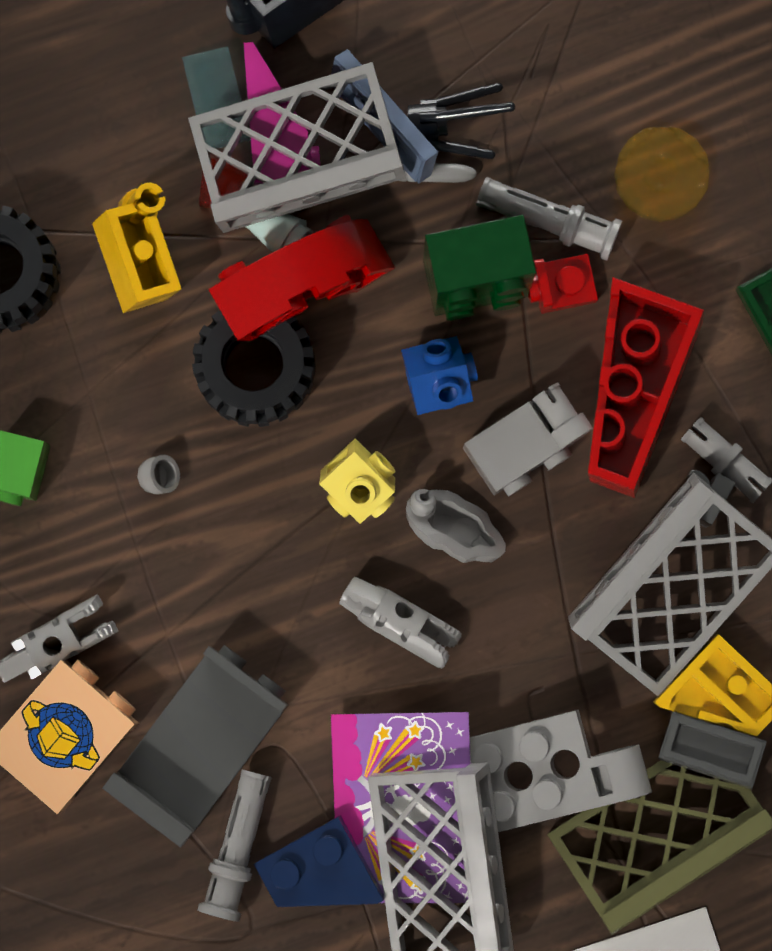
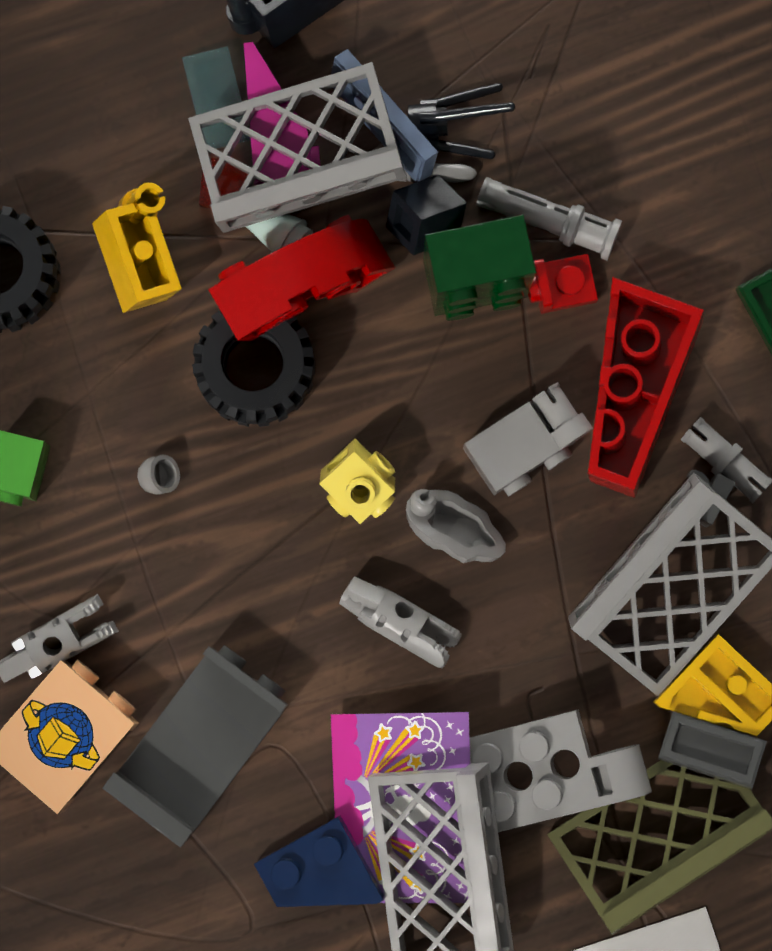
(231, 868): light grey pin -> none
(423, 210): none -> black panel
(439, 374): blue brick -> none
(662, 173): clear yellow tile -> none

